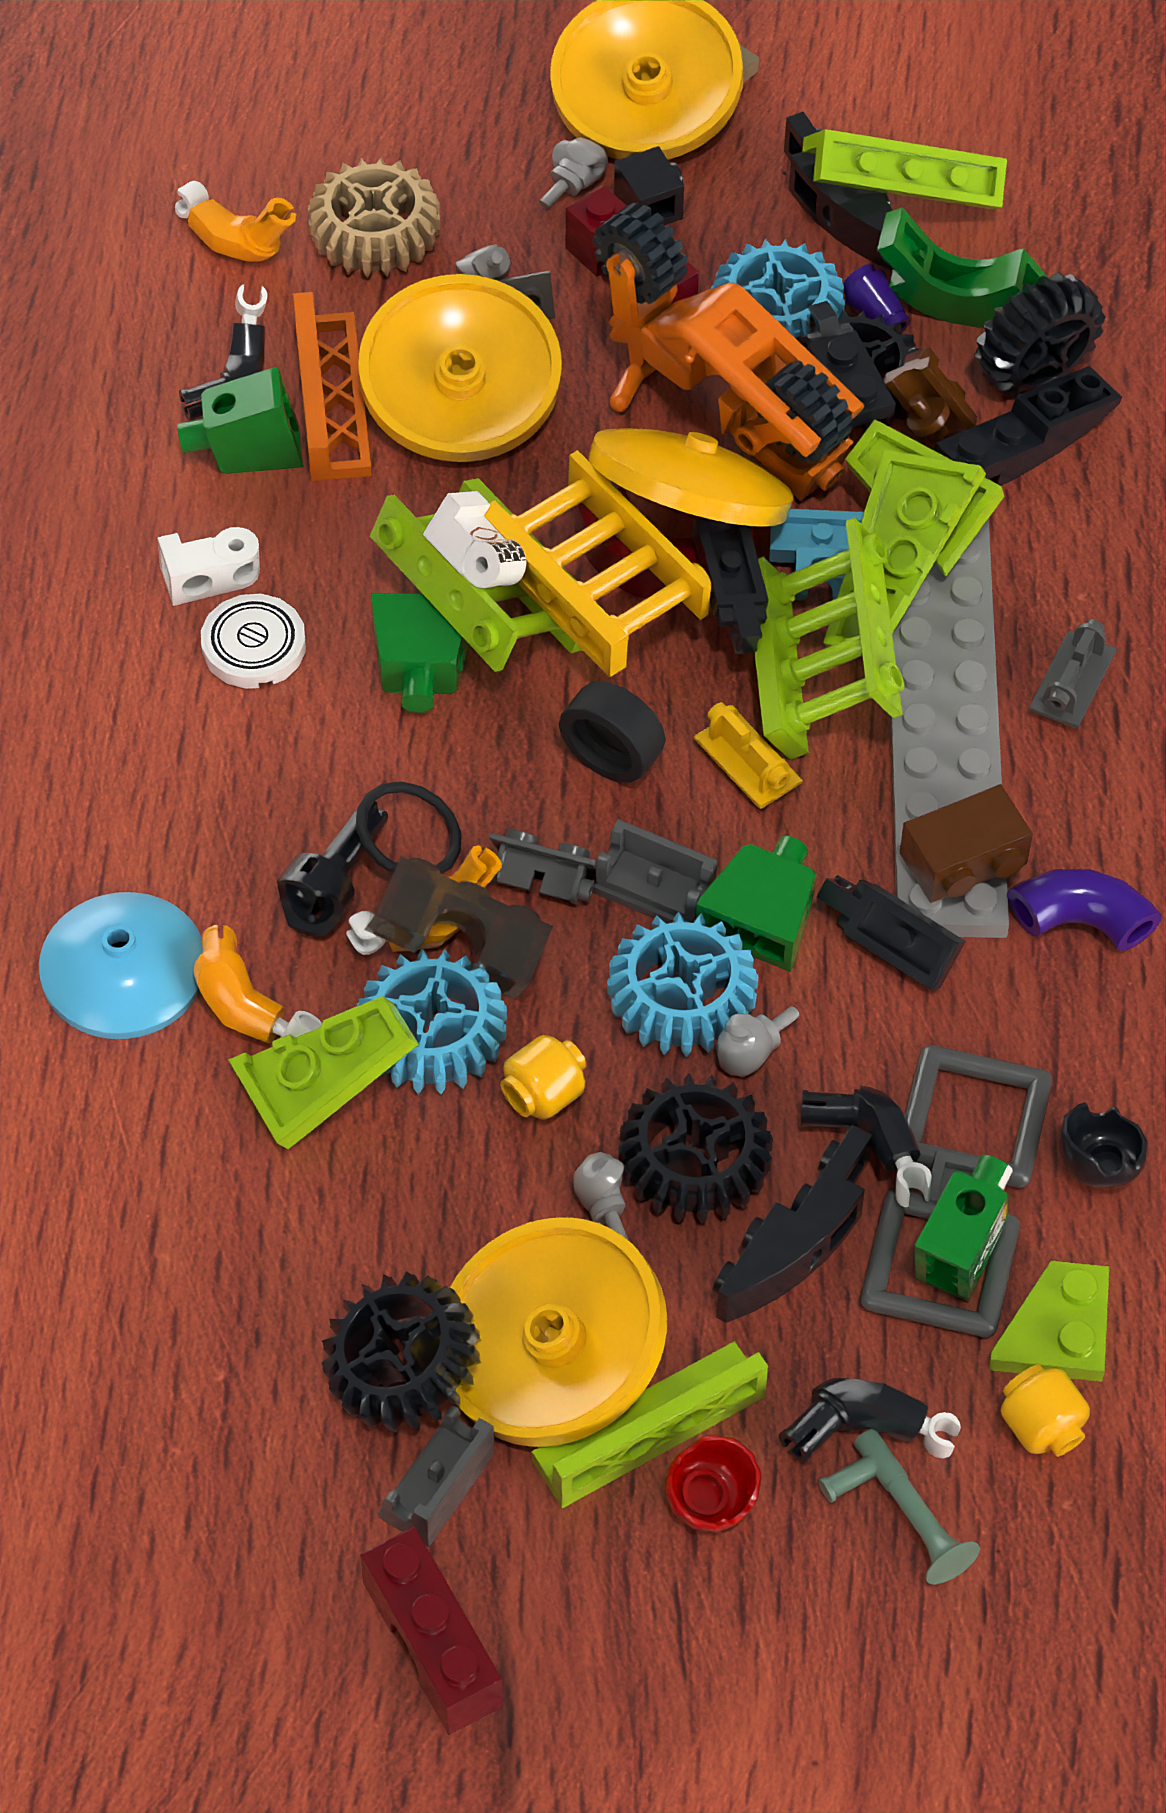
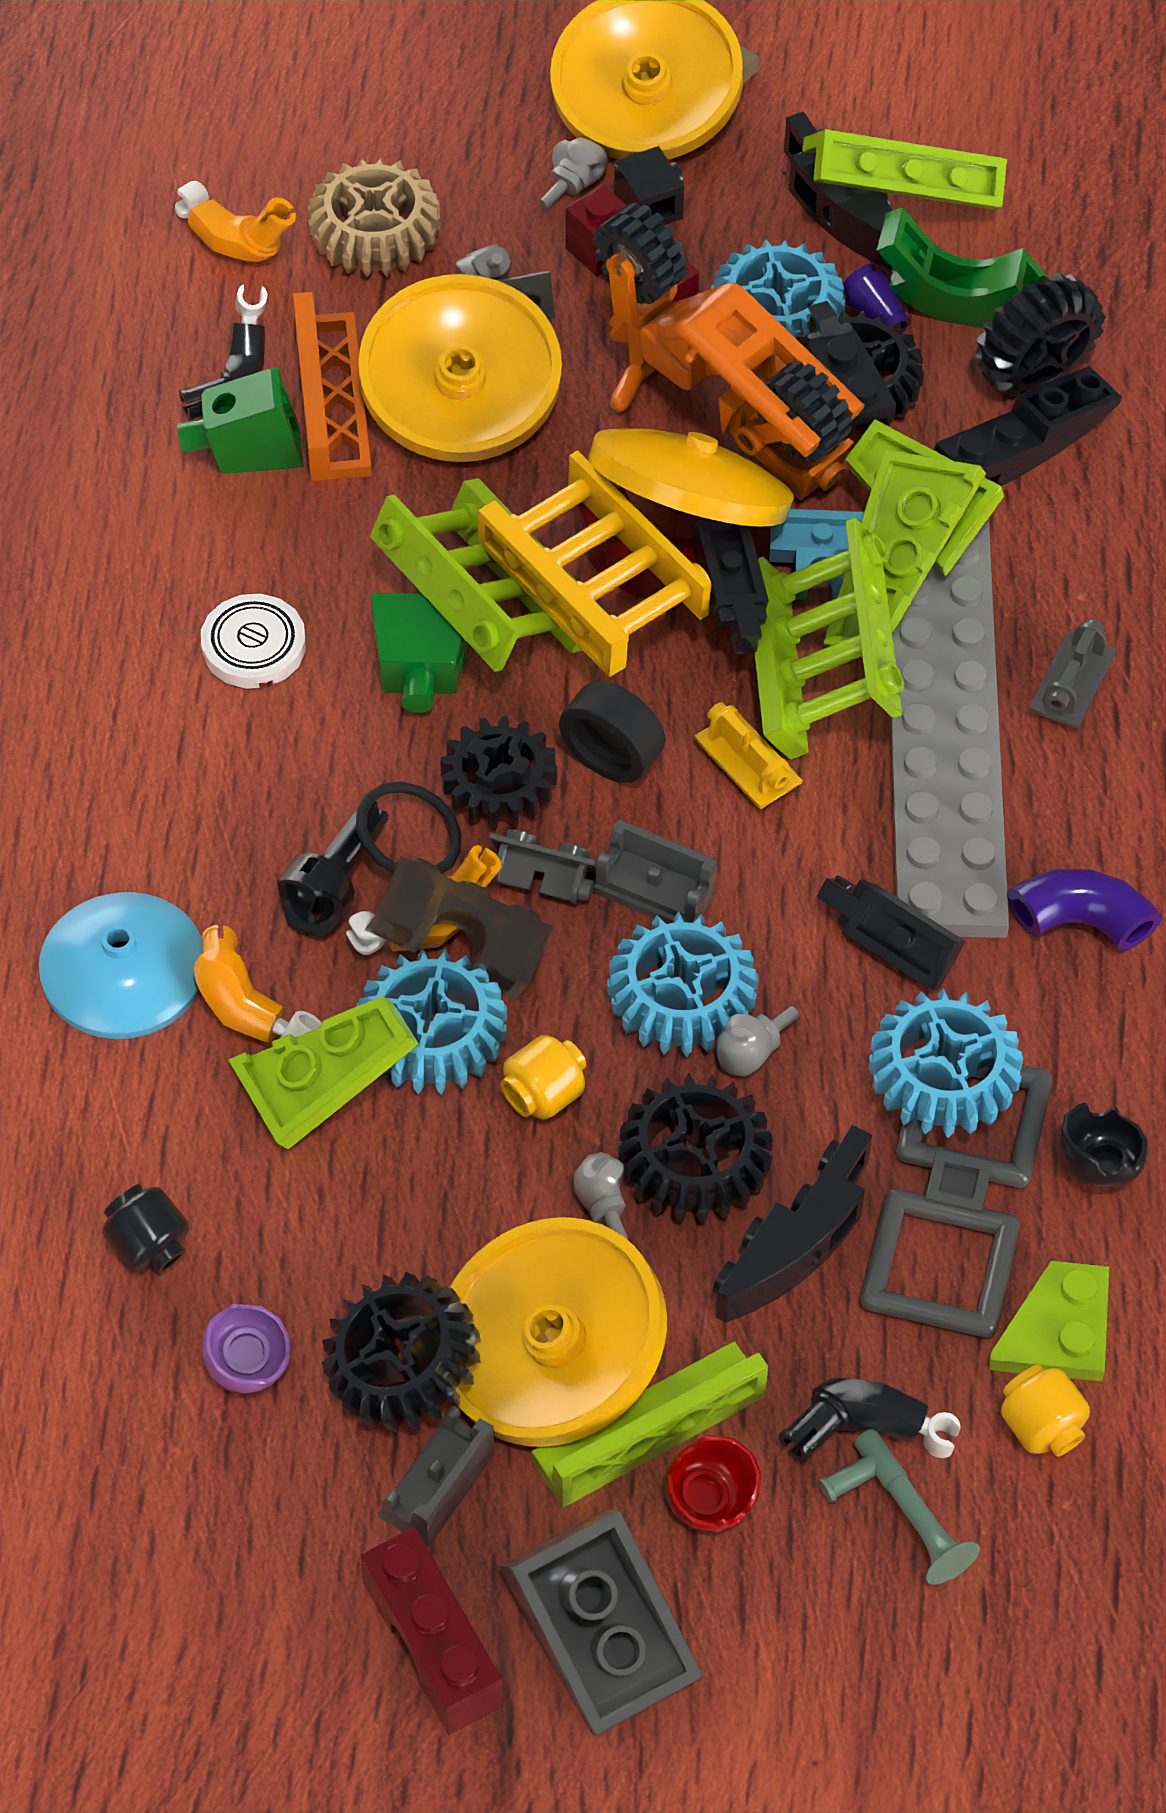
(145, 1228): none -> black head
(208, 564): white leg -> none
(245, 1348): none -> medium lavender hair
(473, 543): white leg -> none
(498, 771): none -> black gear
(602, 1620): none -> dark grey slope
(764, 900): green torso -> none
(886, 1123): black arm -> none
(932, 401): reddish brown hips -> none
(935, 1078): none -> medium azure gear
(964, 1229): green torso -> none
(966, 844): reddish brown brick -> none

